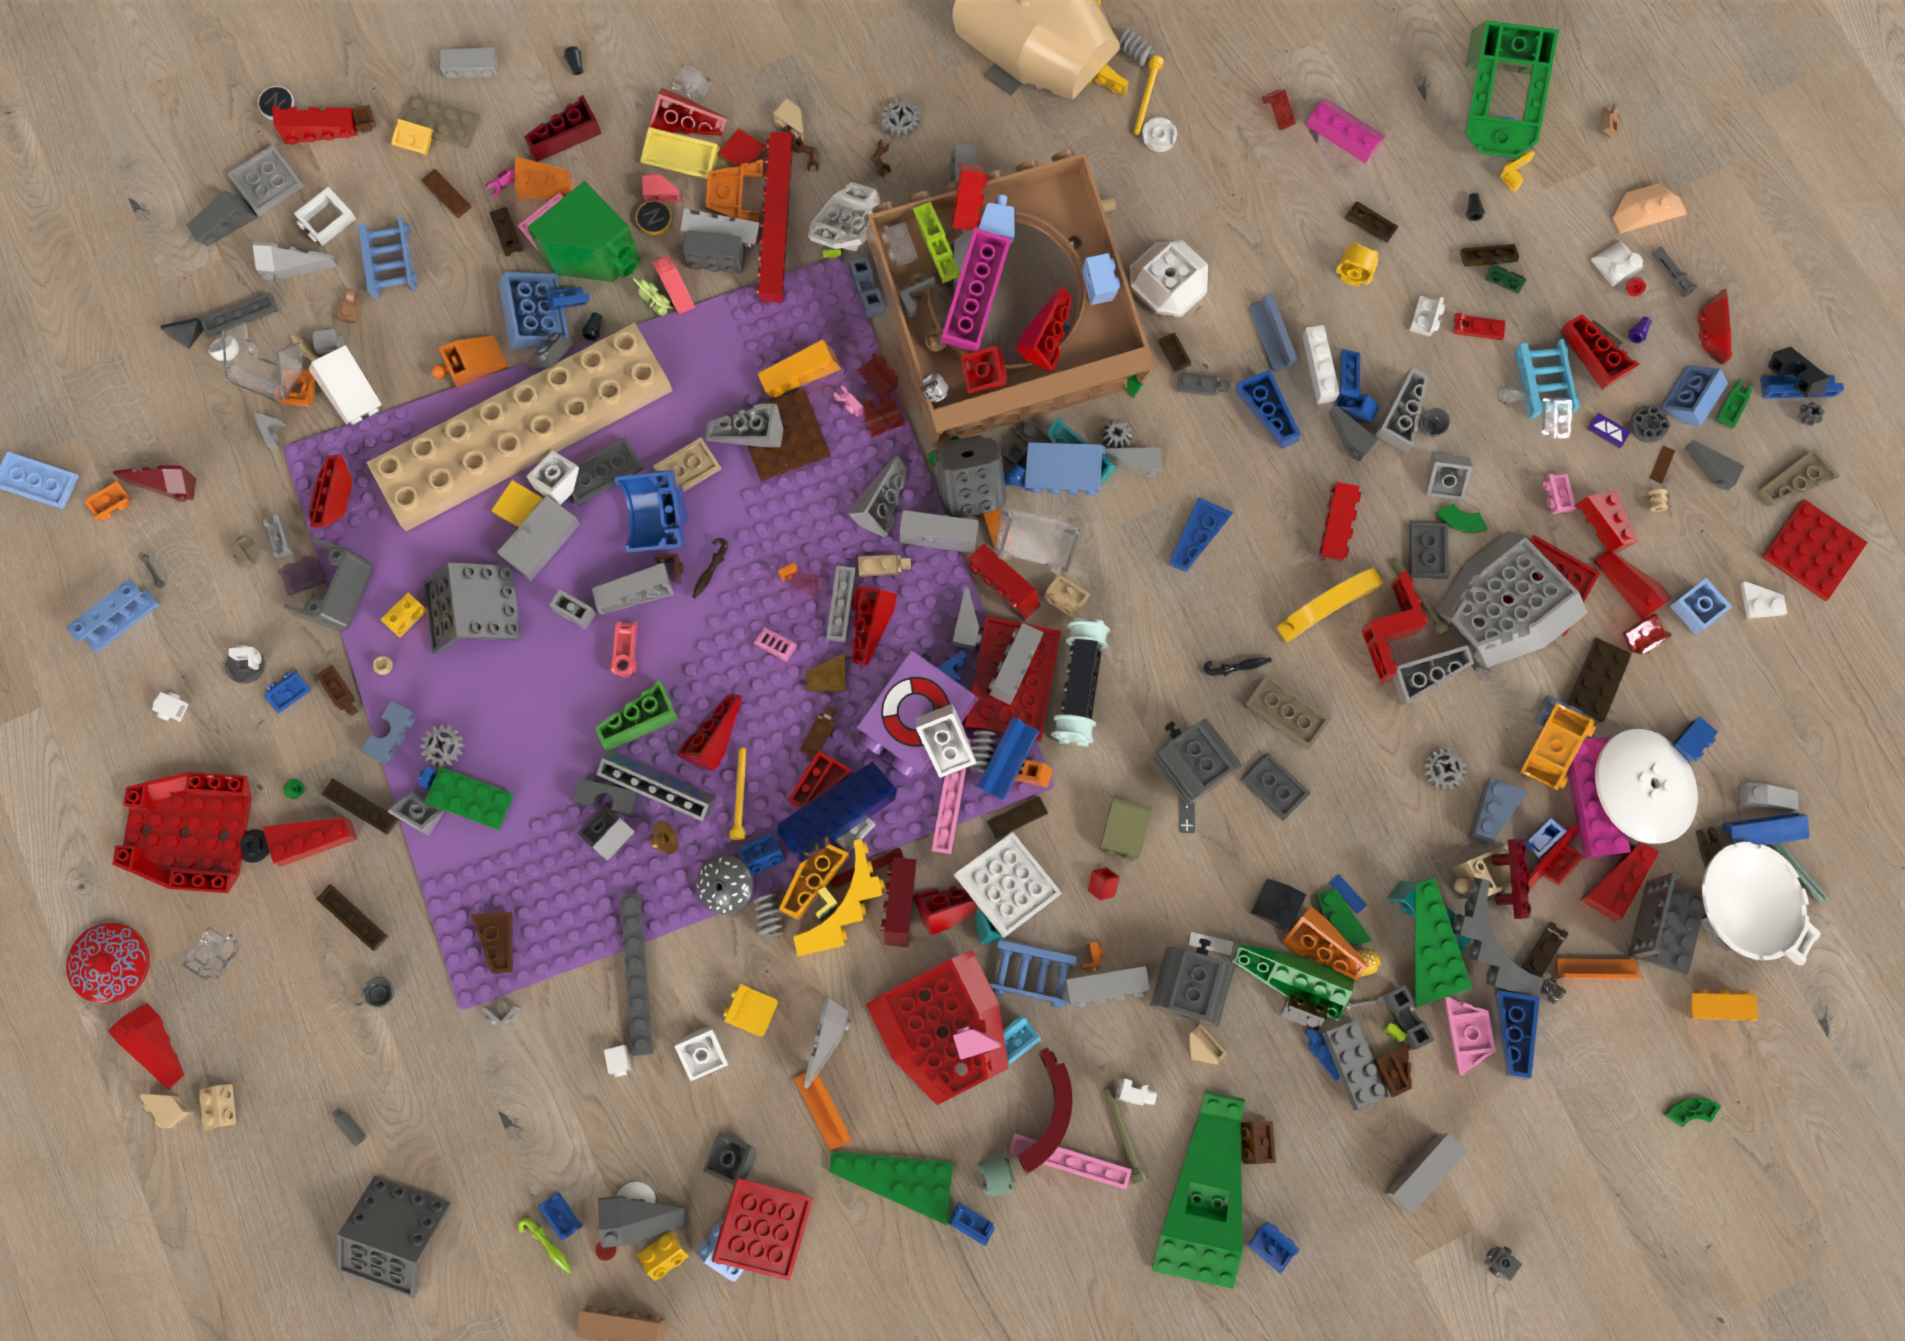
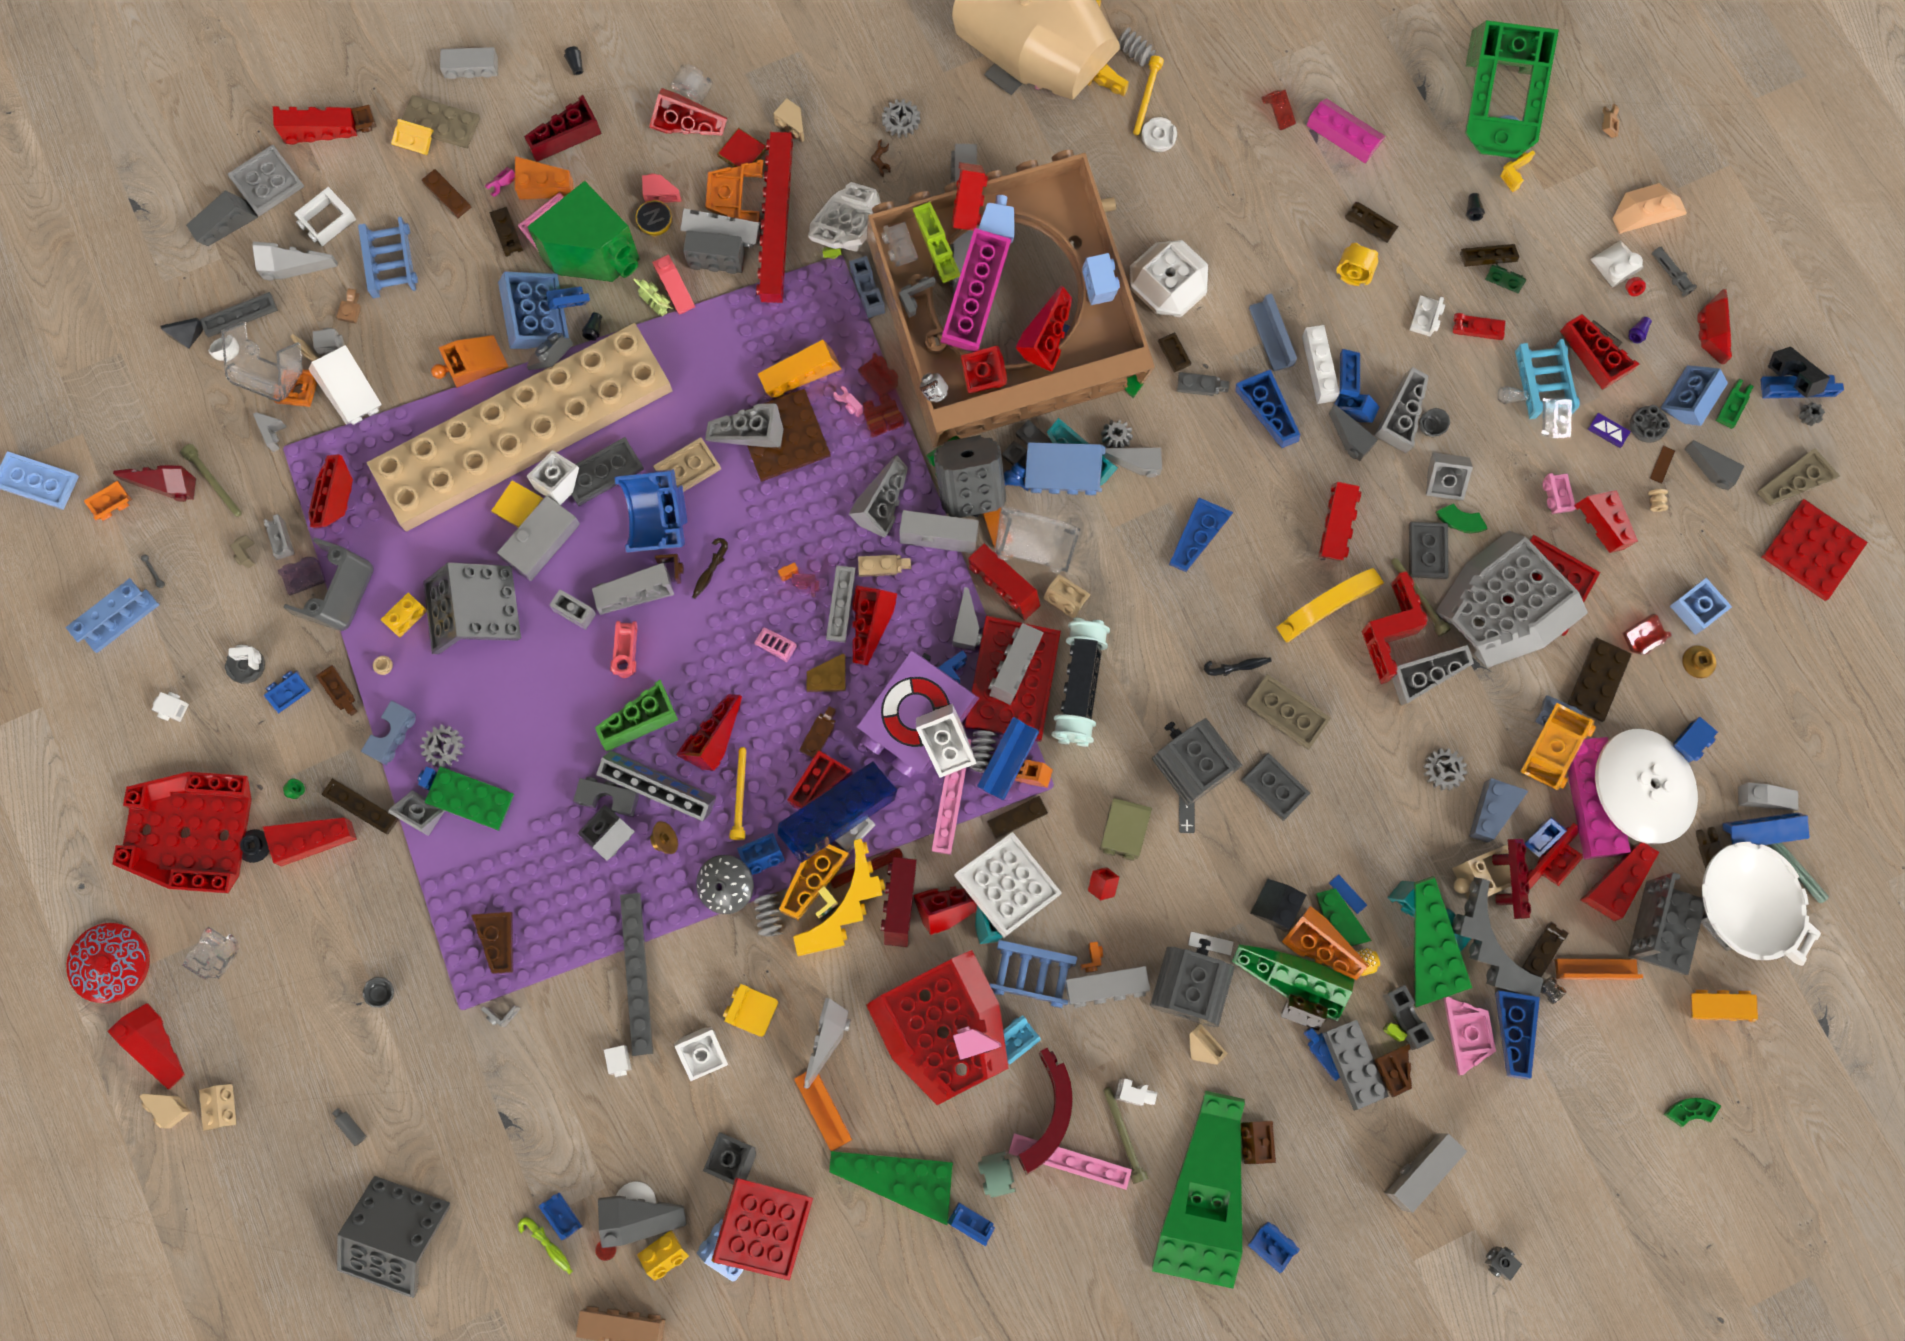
(190, 453): none -> olive piece
(275, 96): black tile -> none
(352, 917): dark brown plate -> none
(679, 153): light yellow slope -> none
(810, 150): reddish brown arm -> none
(1379, 1000): light grey hinge -> none
(1635, 586): red wedge -> none
(1692, 663): none -> pearl gold piece
(1762, 602): white wing -> none

